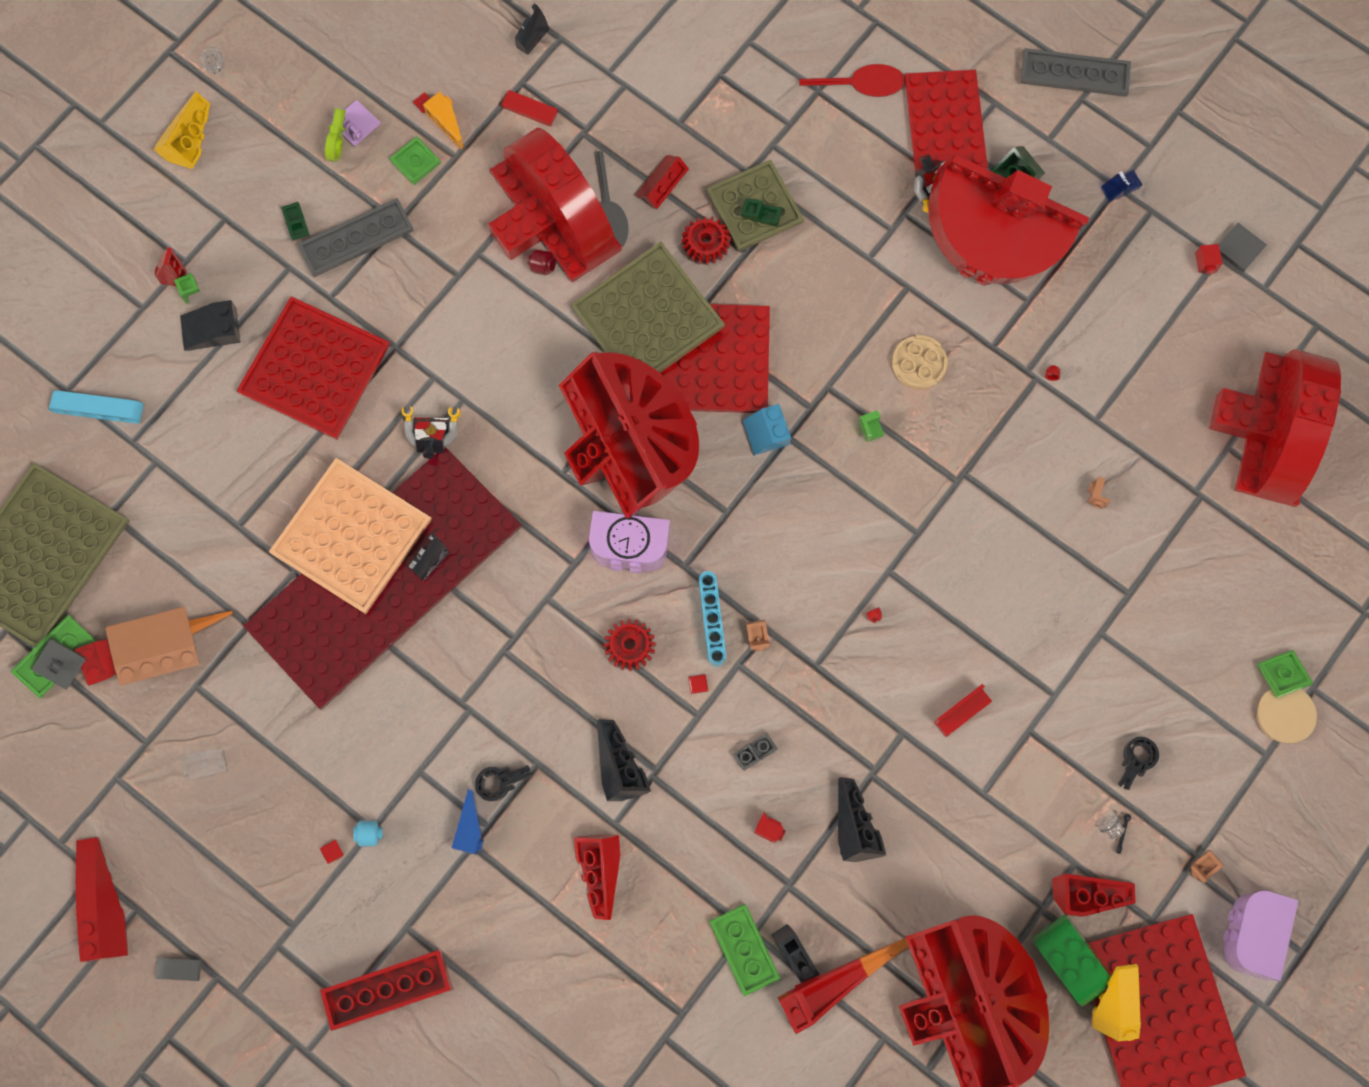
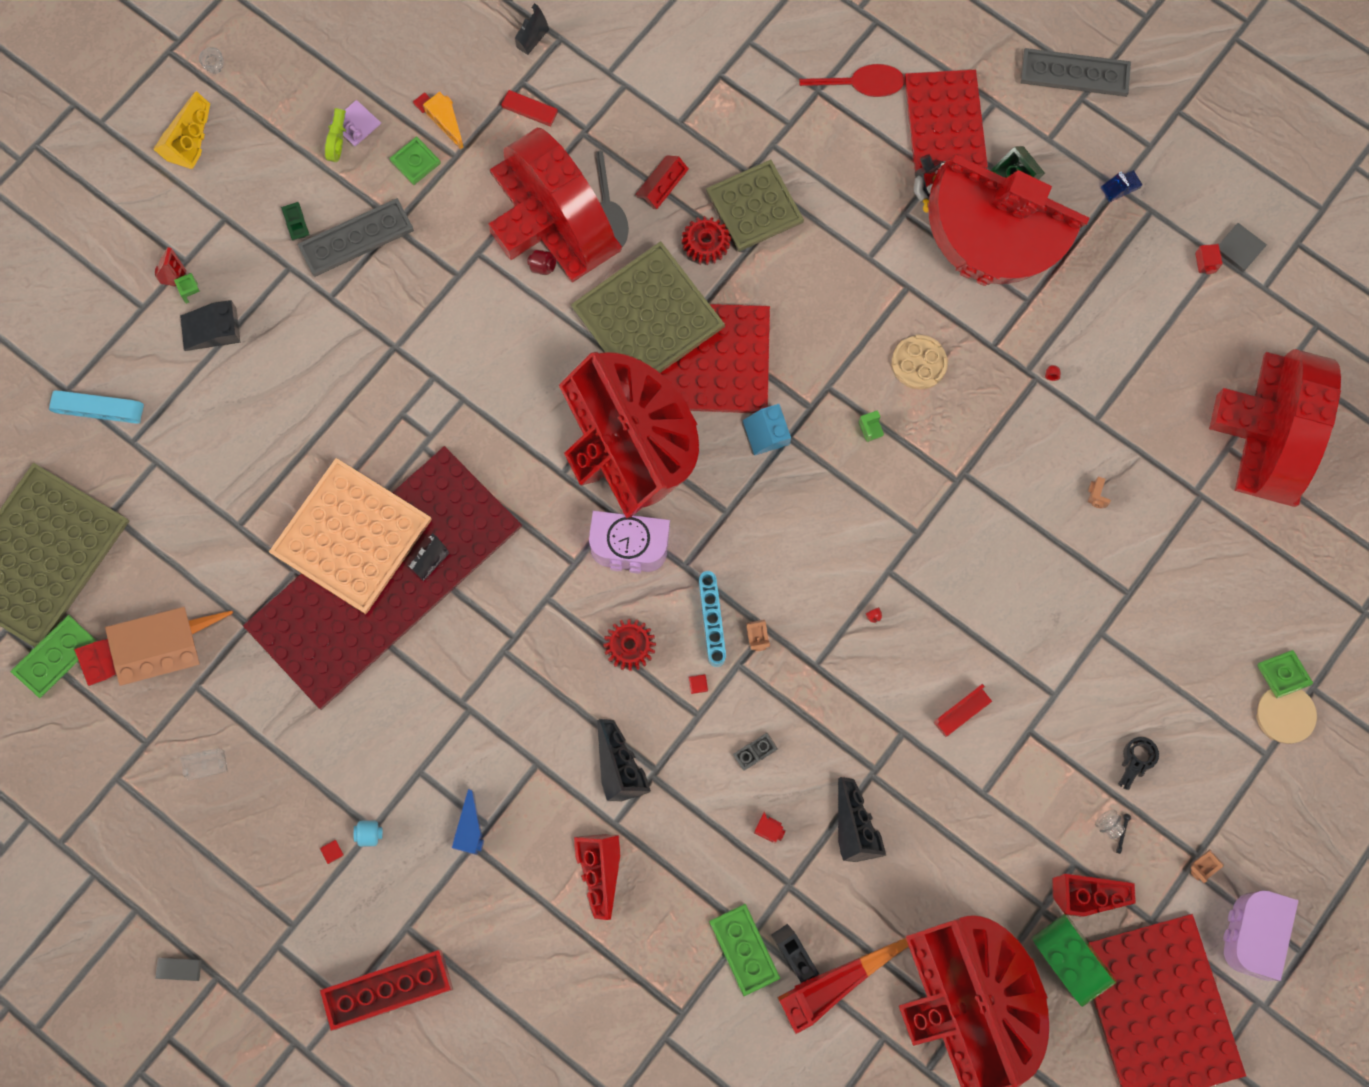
(58, 664): dark grey piece -> none
(98, 909): red wedge -> none
(313, 367): red plate -> none
(431, 434): torso -> none
(512, 776): black pin -> none
(759, 212): dark green slope -> none
(1120, 1006): yellow wedge -> none

